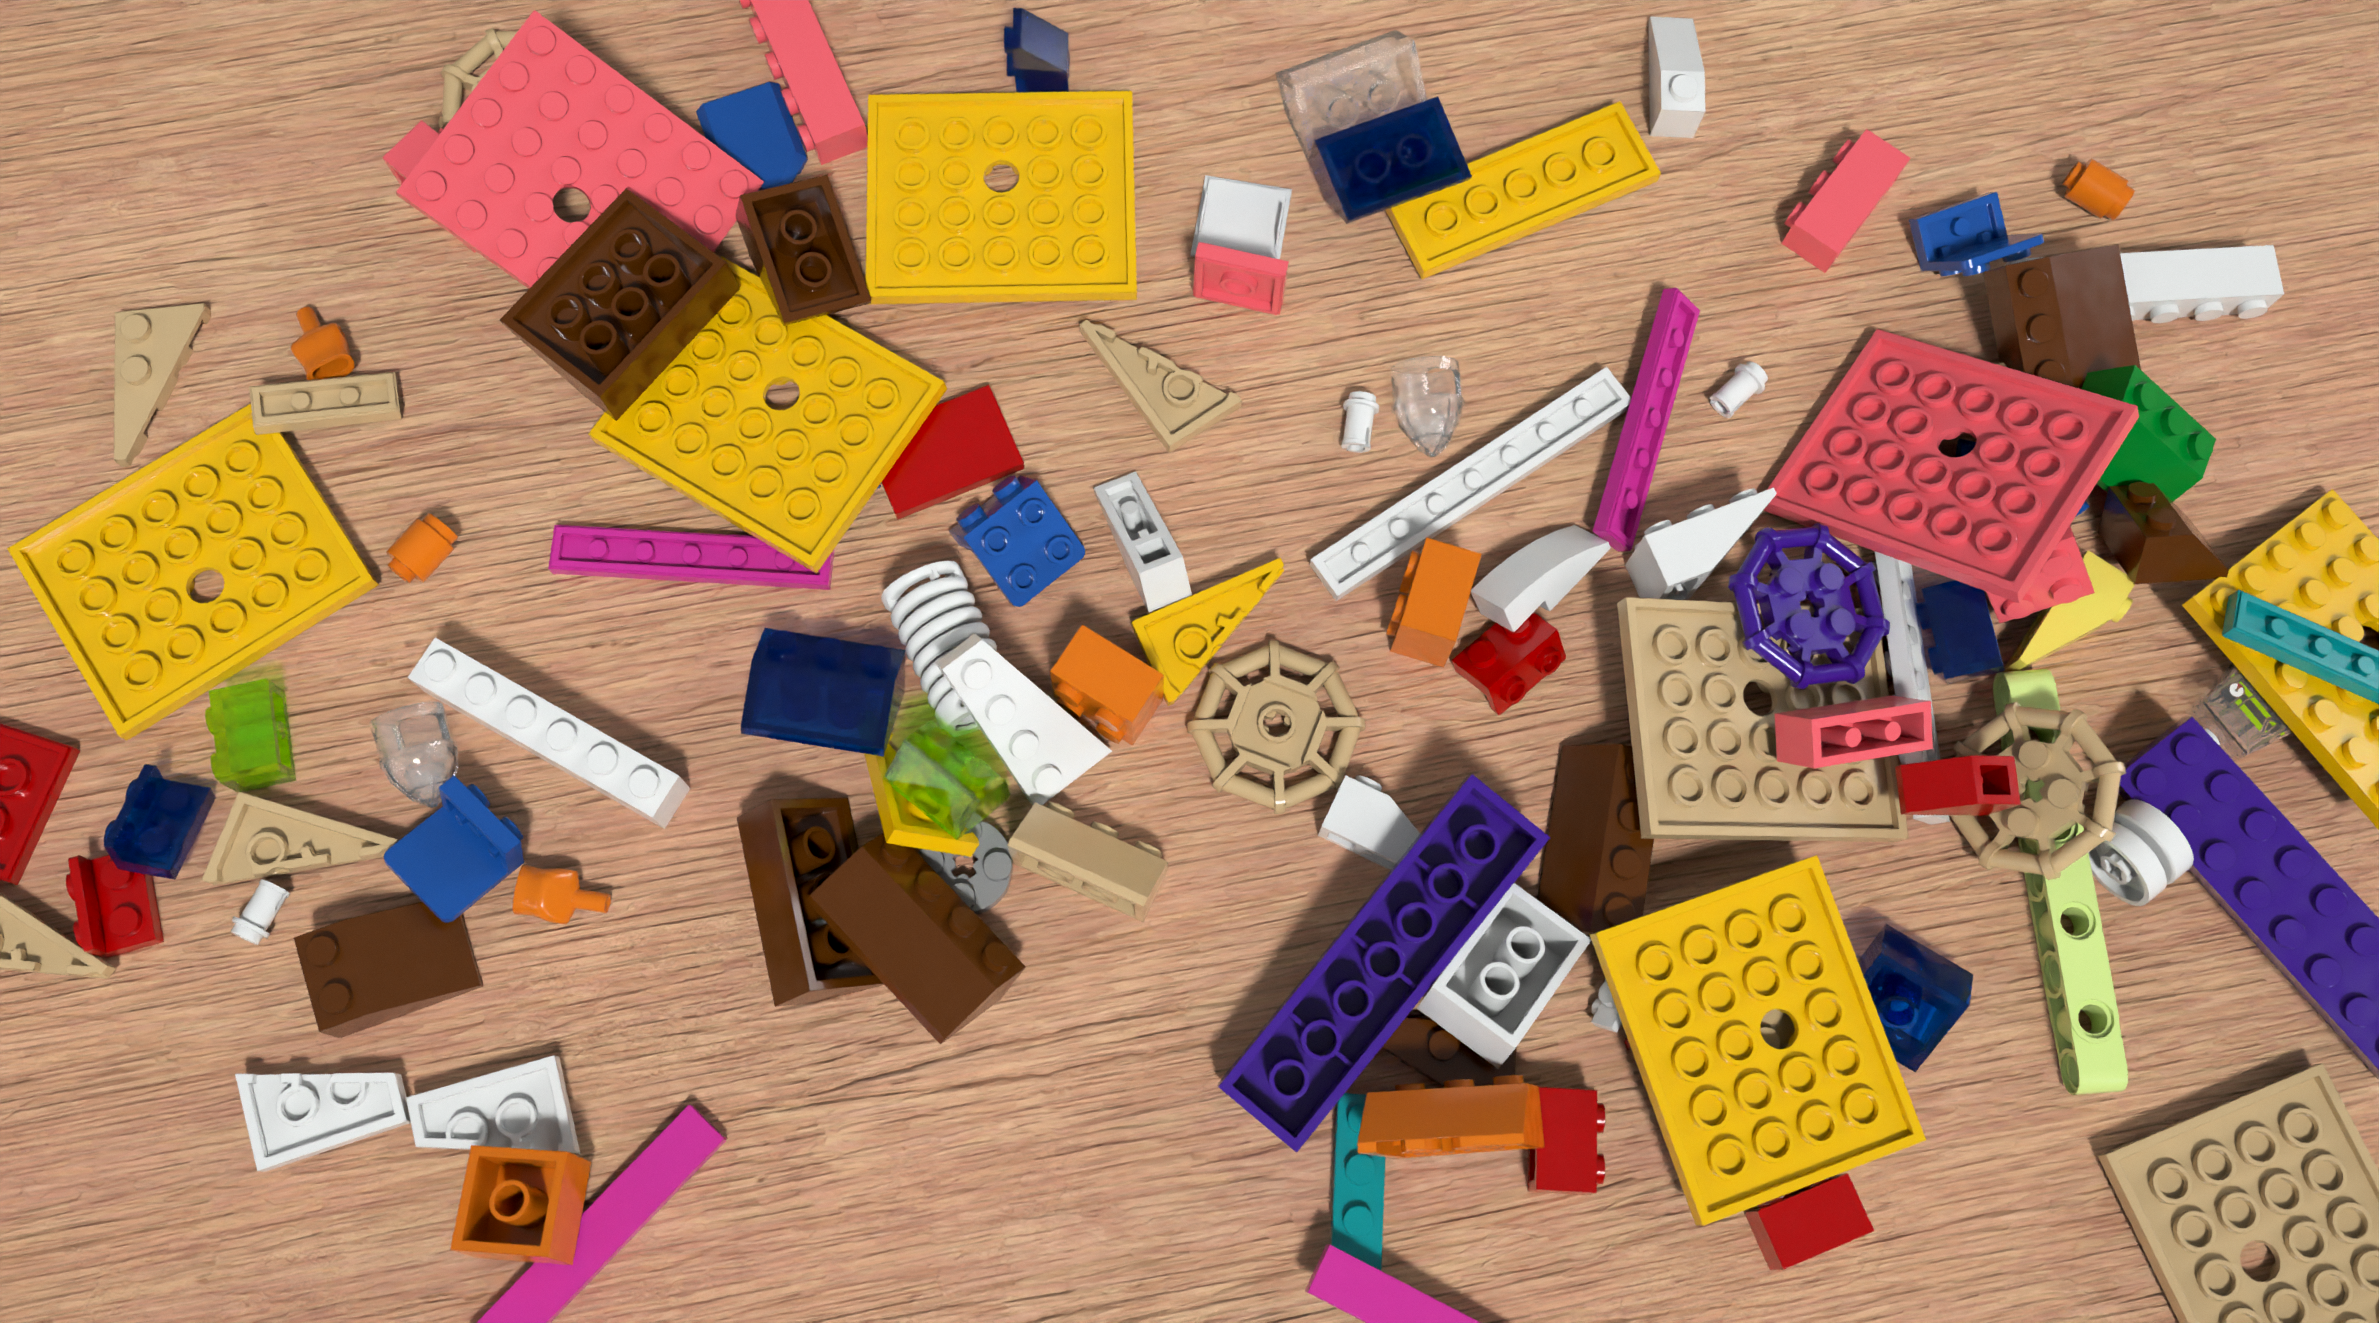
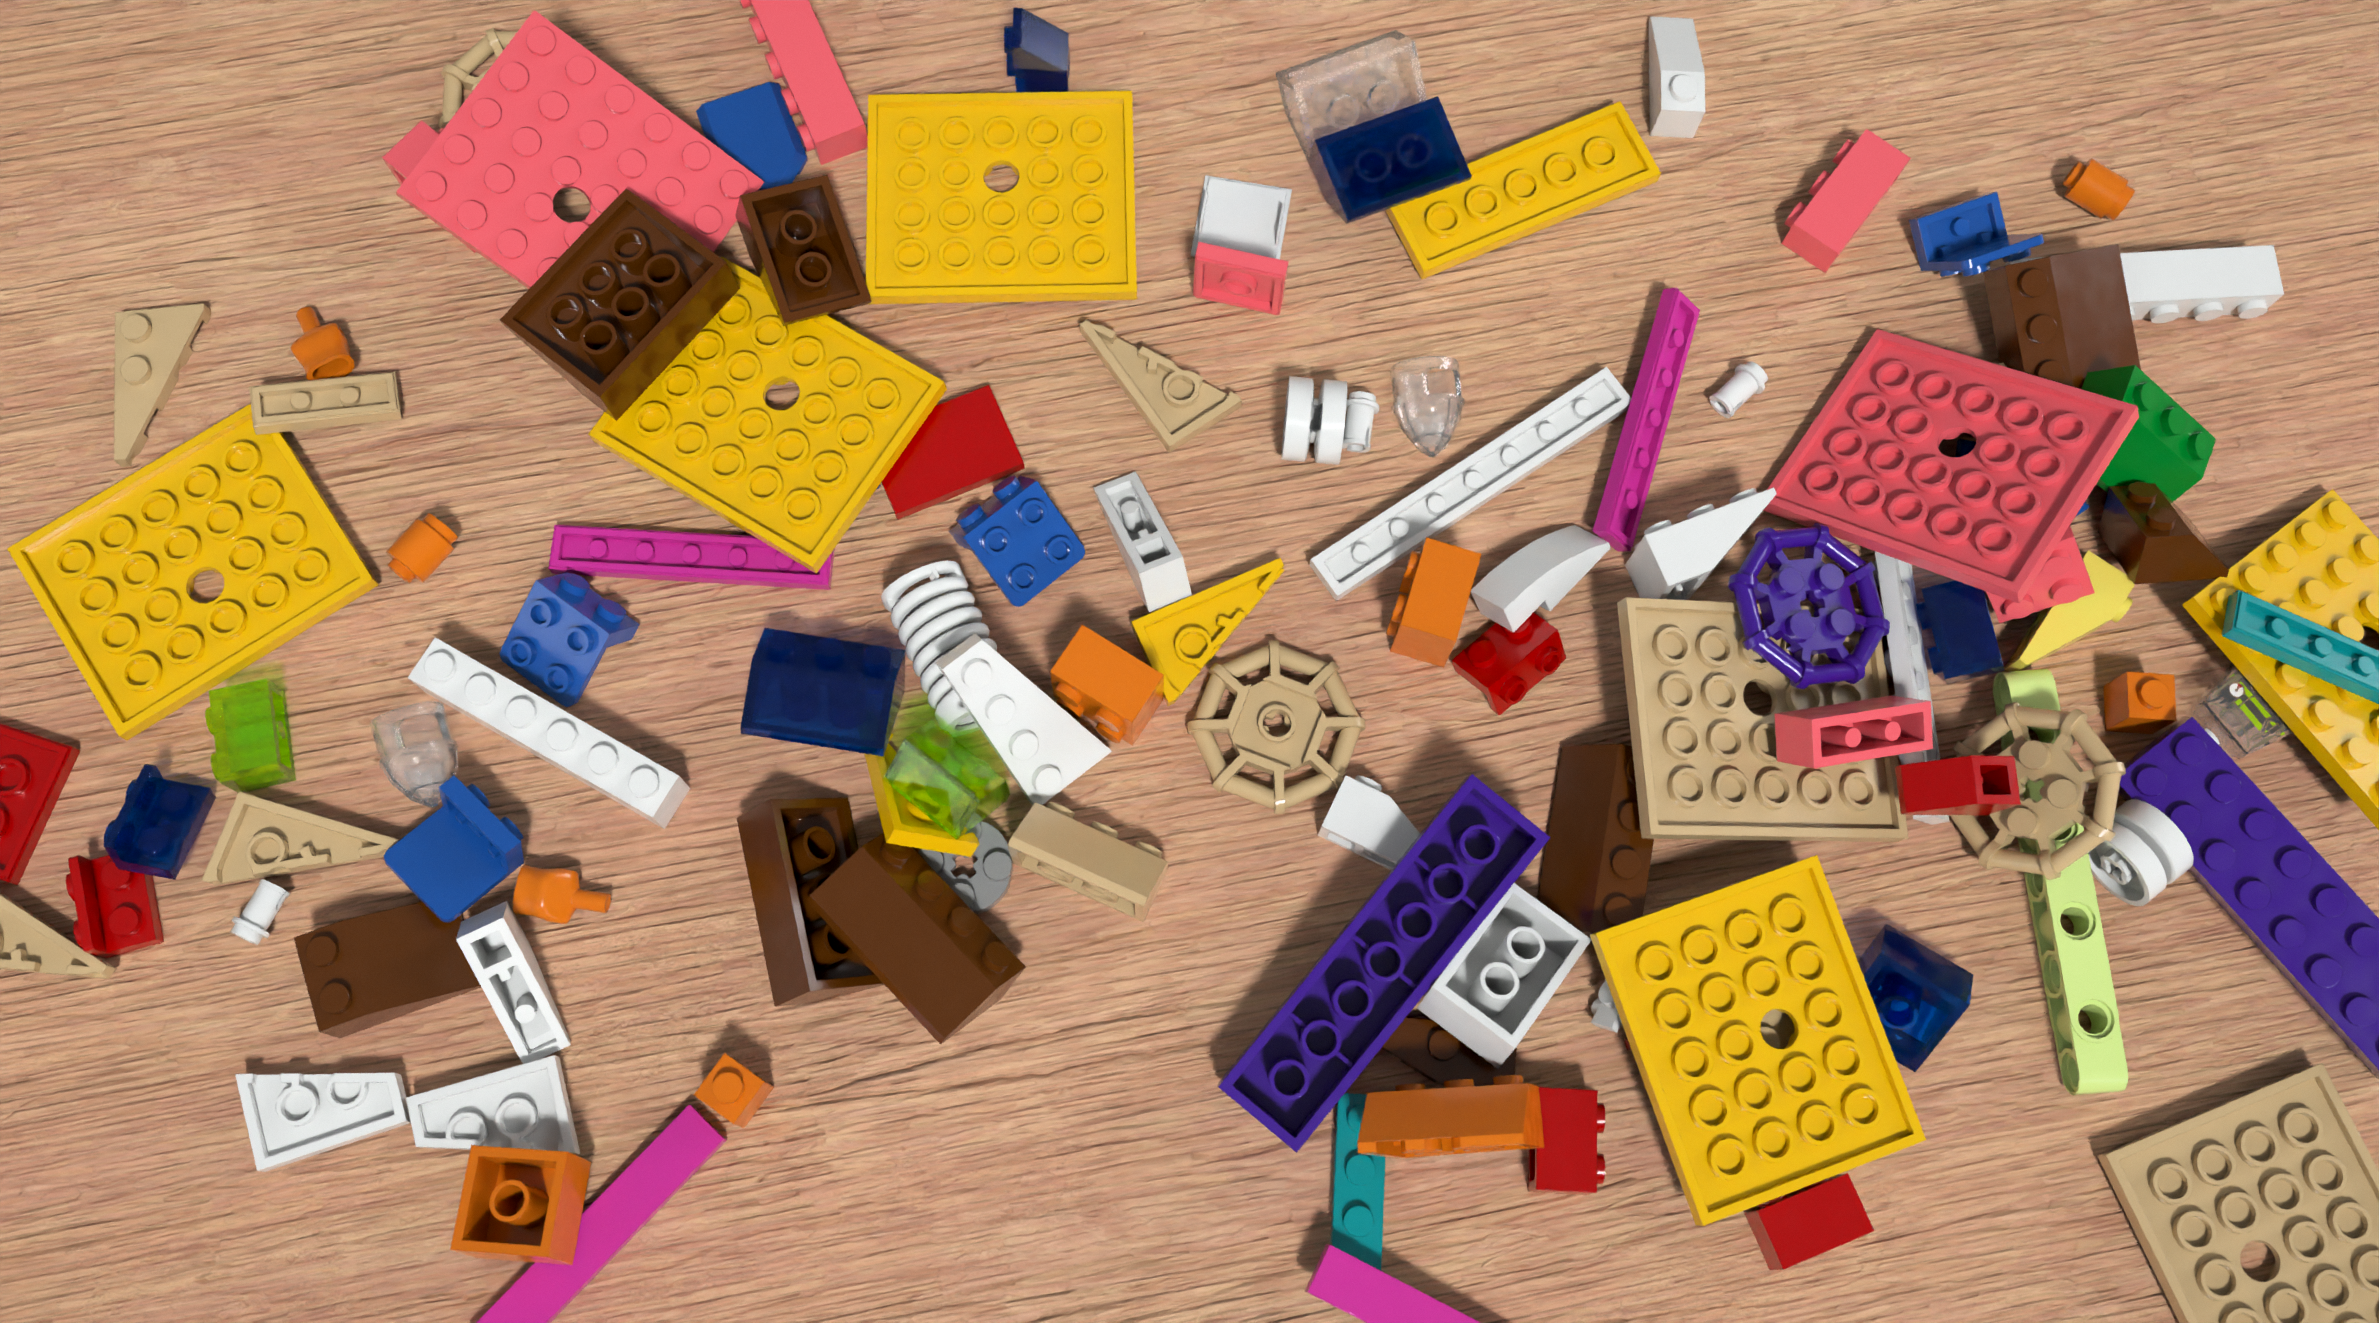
(513, 982): none -> white slope
(564, 635): none -> blue bracket
(733, 1091): none -> orange brick
(1314, 420): none -> white wheel
(2139, 702): none -> orange brick

